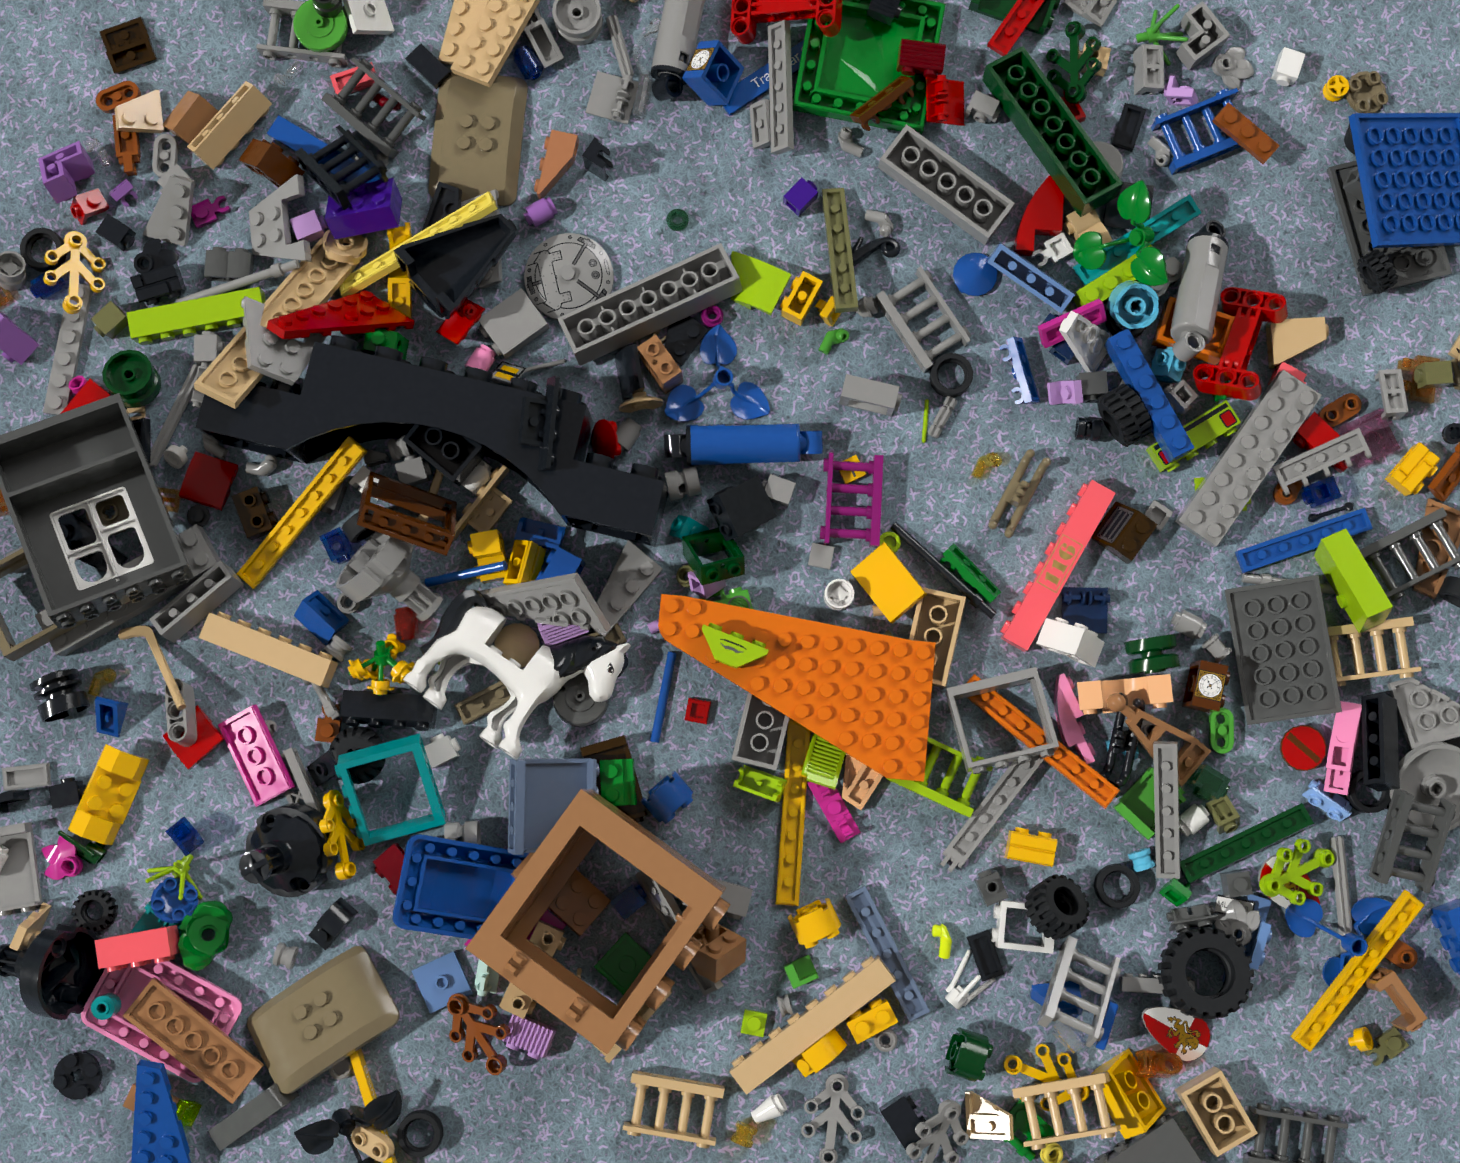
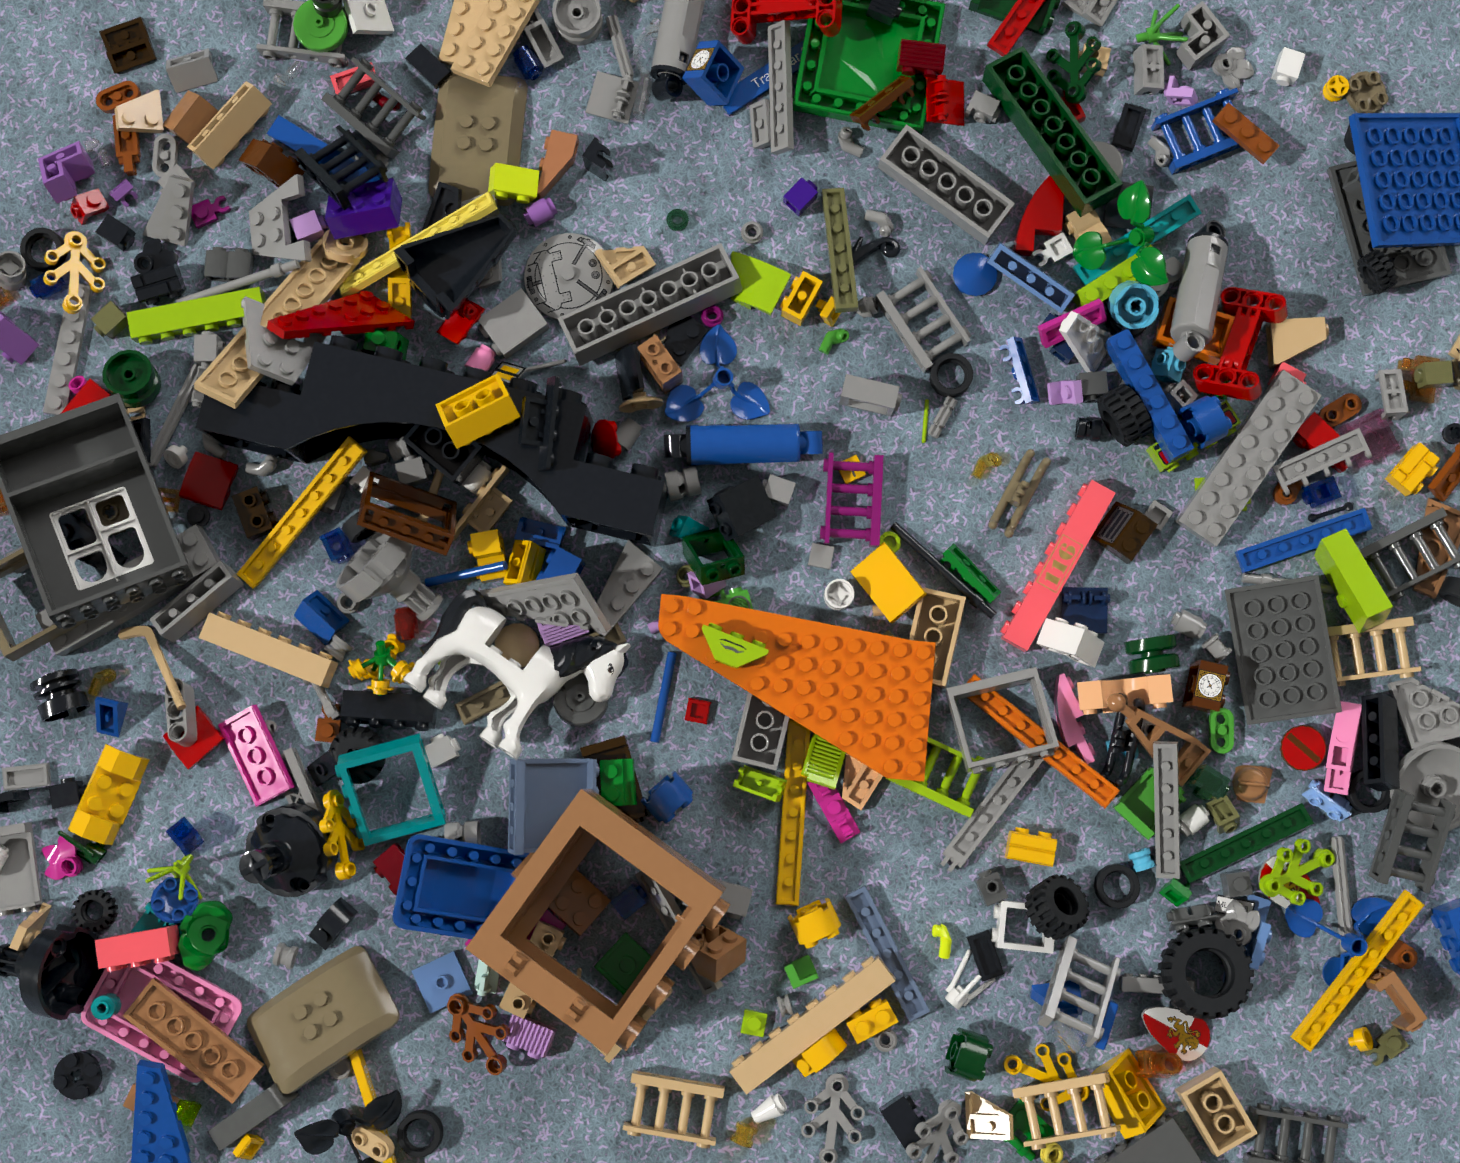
(191, 70): none -> light grey panel
(248, 1146): none -> yellow tile
(477, 411): none -> yellow slope
(513, 183): none -> neon yellow brick
(625, 264): none -> tan wing
(752, 239): none -> light grey plate
(1205, 421): none -> blue brick
(1251, 783): none -> medium nougat piece

